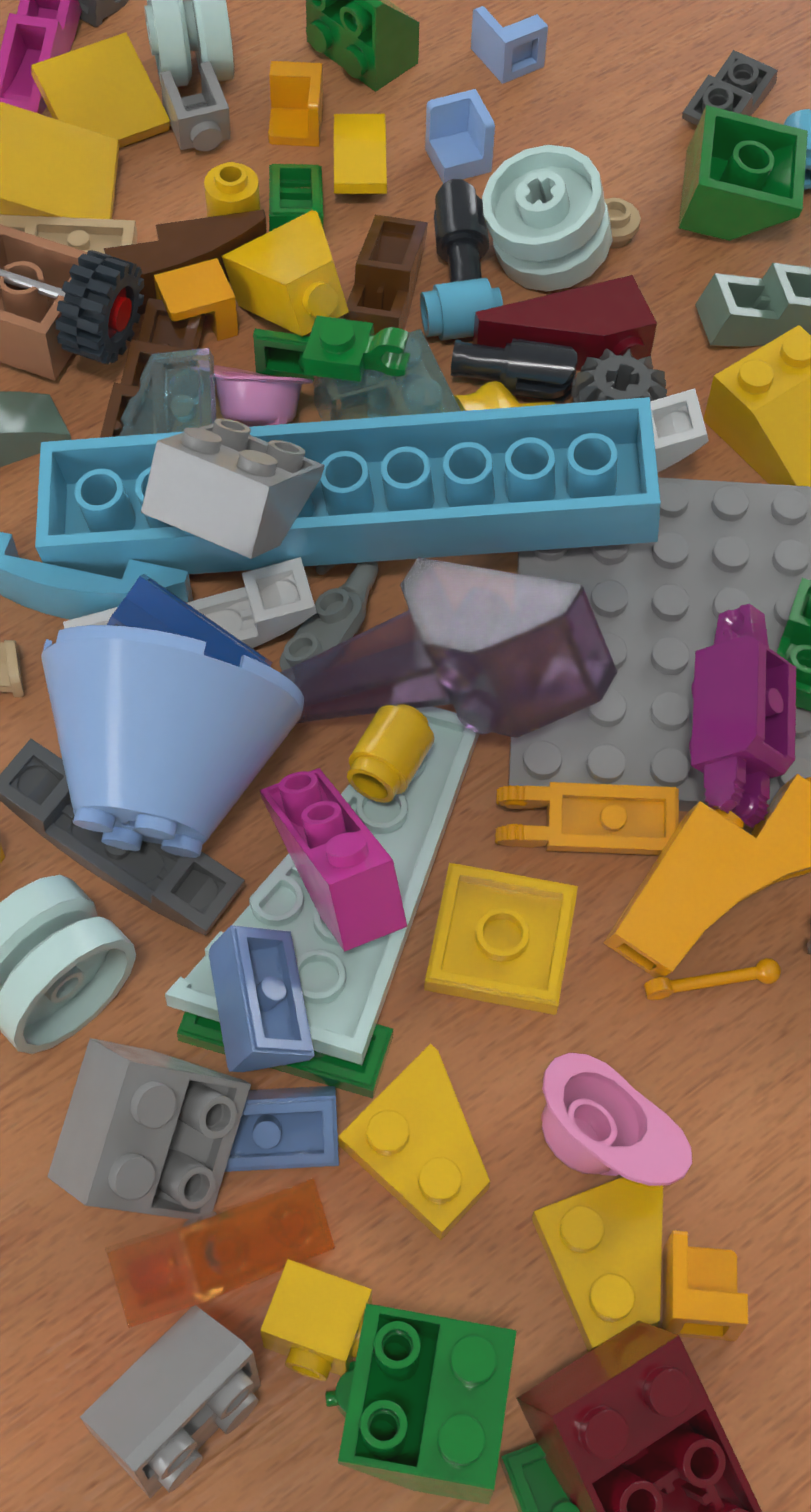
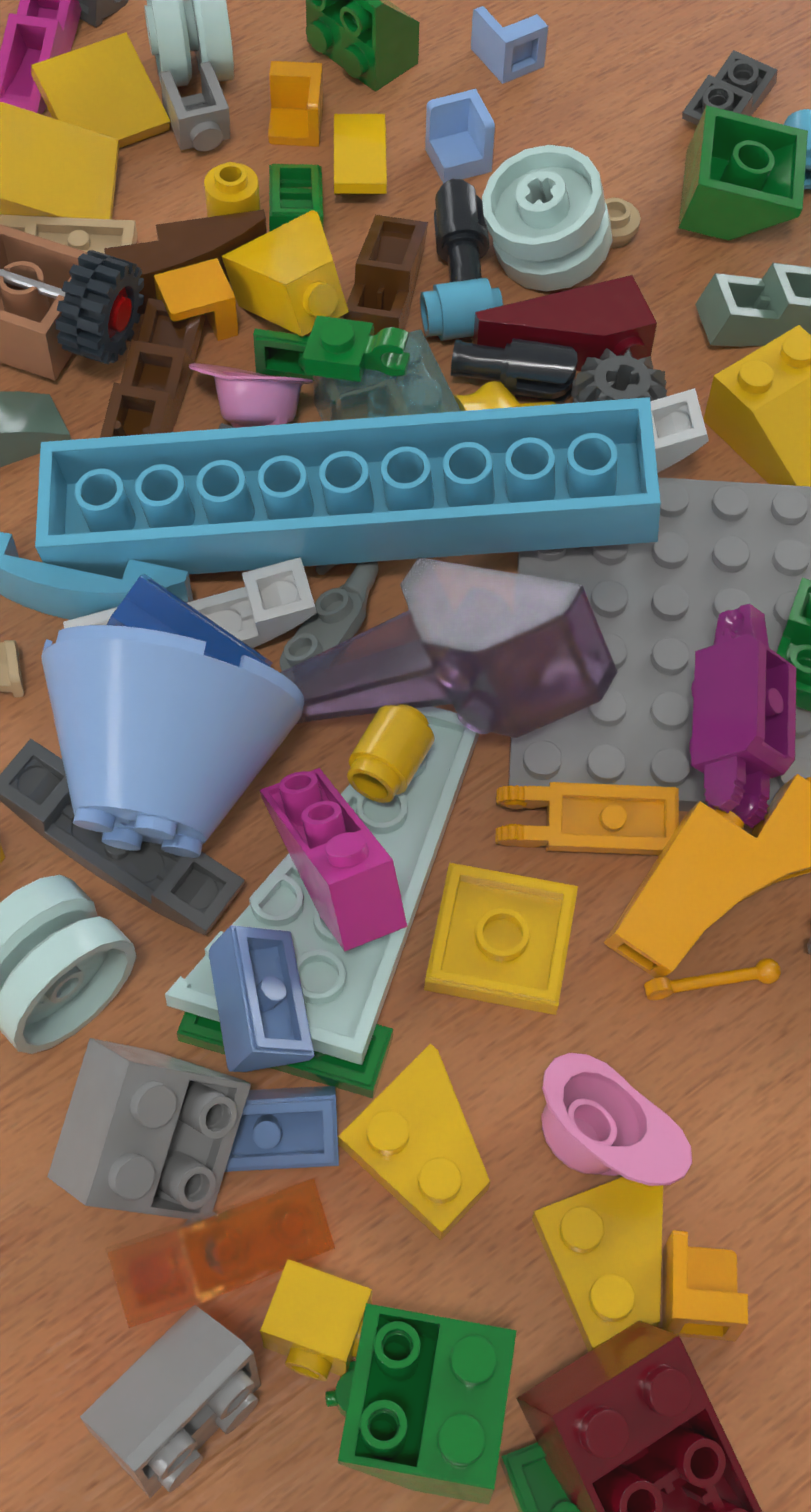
(173, 394): clear light blue wing -> none
(230, 486): light grey slope -> none

